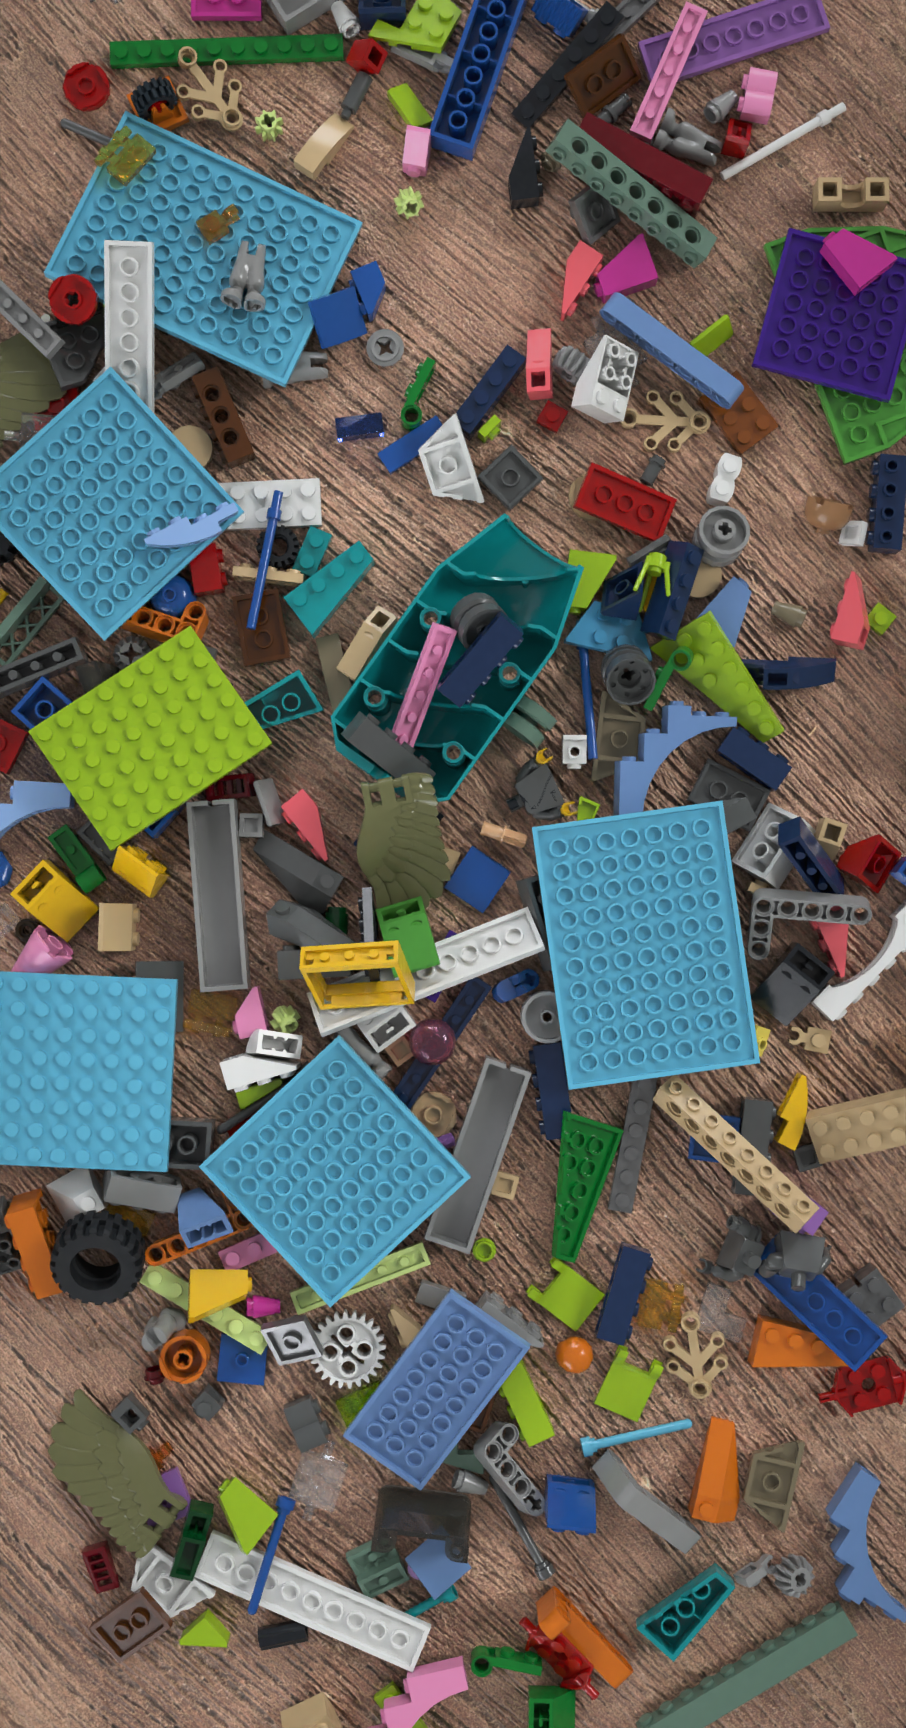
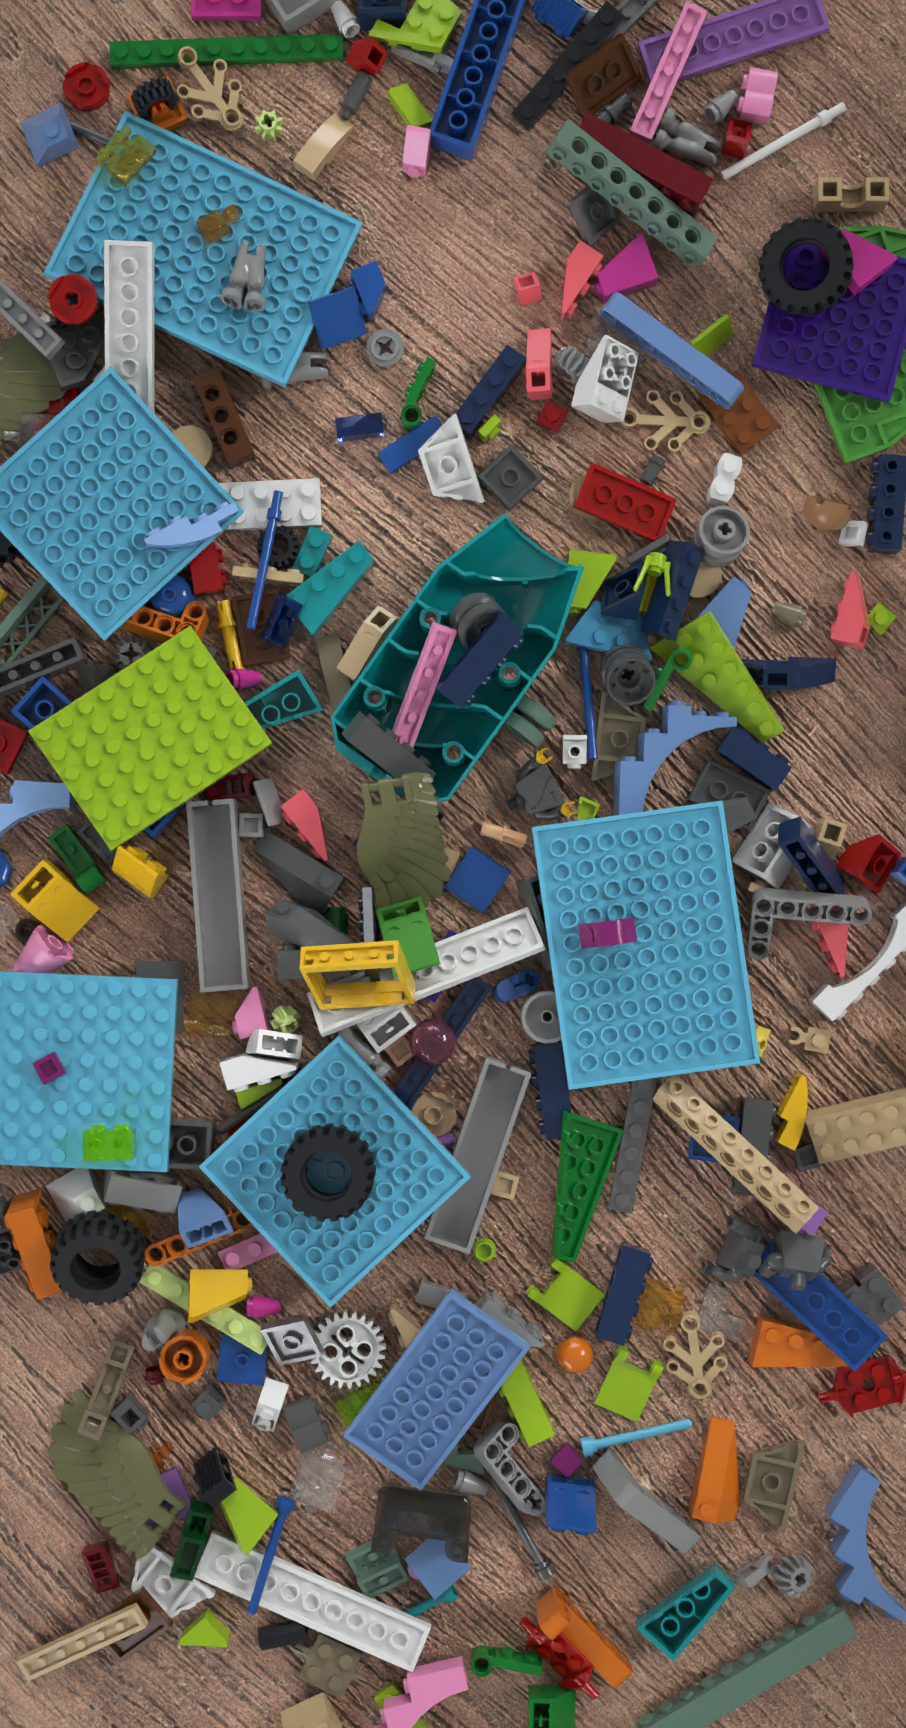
(49, 134): none -> medium blue slope
(49, 1068): none -> magenta tile
(82, 1641): none -> tan plate
(106, 1390): none -> dark tan slope
(109, 1143): none -> clear neon green brick
(118, 927): tan slope -> none
(177, 373): light grey hinge -> none
(213, 1477): none -> black brick
(227, 625): none -> yellow pin
(243, 678): none -> dark pink cone
(269, 1405): none -> white slope
(281, 620): none -> clear blue slope
(305, 1195): none -> black tyre
(330, 1665): none -> dark tan plate
(391, 1266): yellowish green plate -> none
(403, 205): yellowish green gear -> none
(522, 182): black slope -> none
(527, 288): none -> coral slope
(566, 1460): none -> magenta tile
(607, 933): none -> magenta brick
(783, 242): none -> black tyre
(791, 983): black slope -> none

